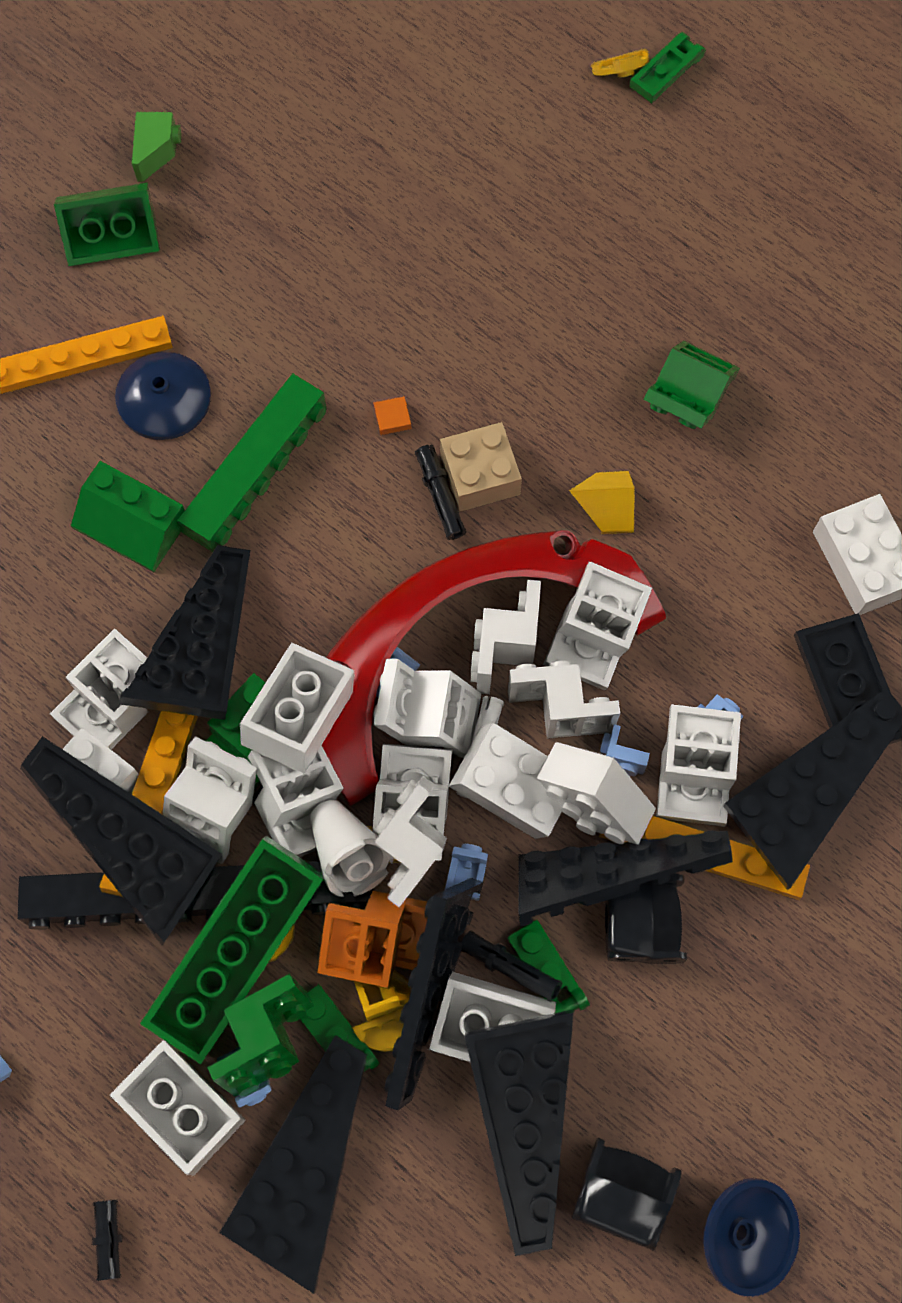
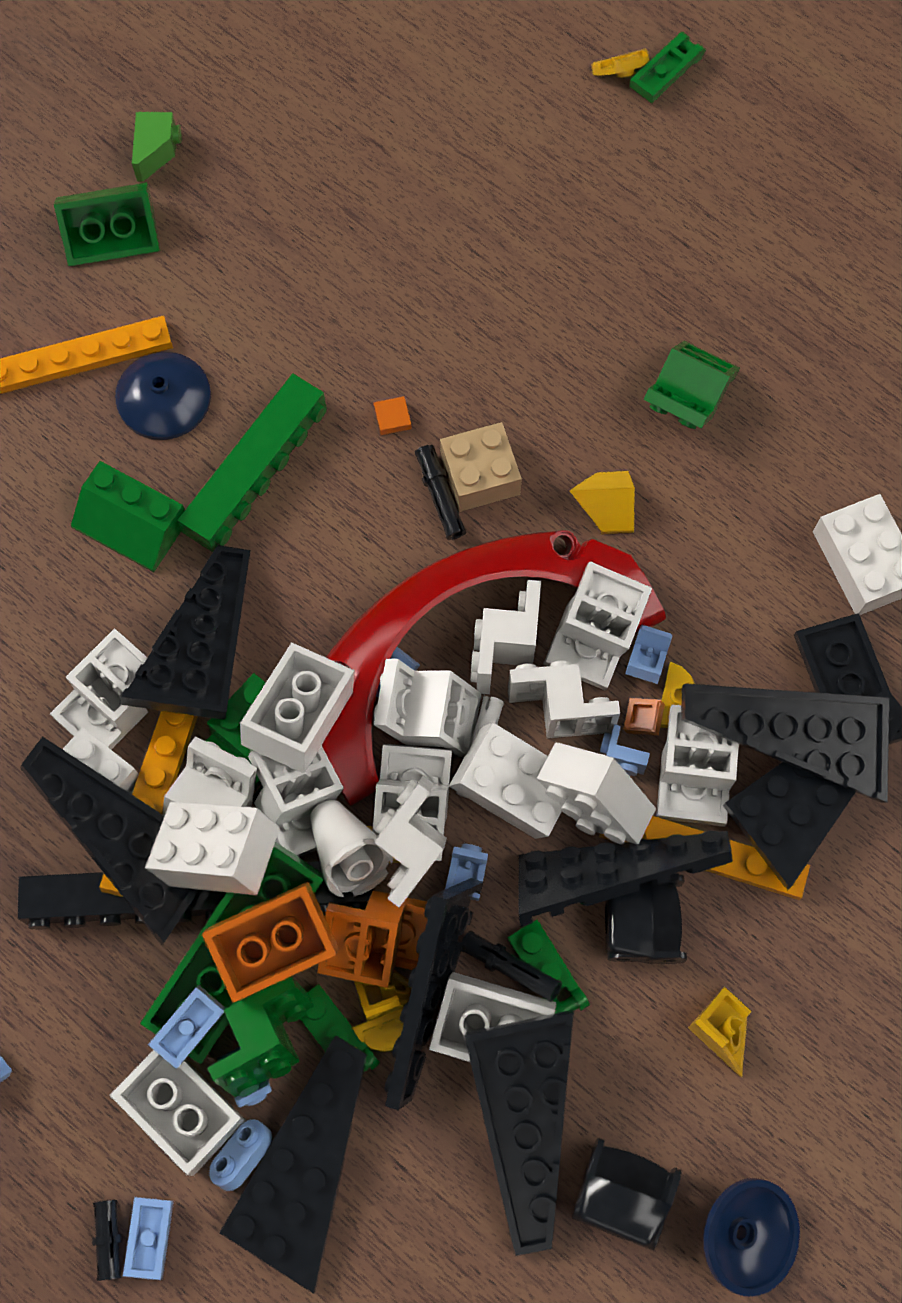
(148, 1238): none -> light blue plate
(187, 1026): none -> light blue plate
(213, 847): none -> white brick
(240, 1155): none -> light blue plate
(270, 942): none -> orange brick
(644, 716): none -> orange tile
(649, 654): none -> light blue bracket
(672, 690): none -> yellow plate
(723, 1028): none -> yellow slope
(816, 732): none -> black wing

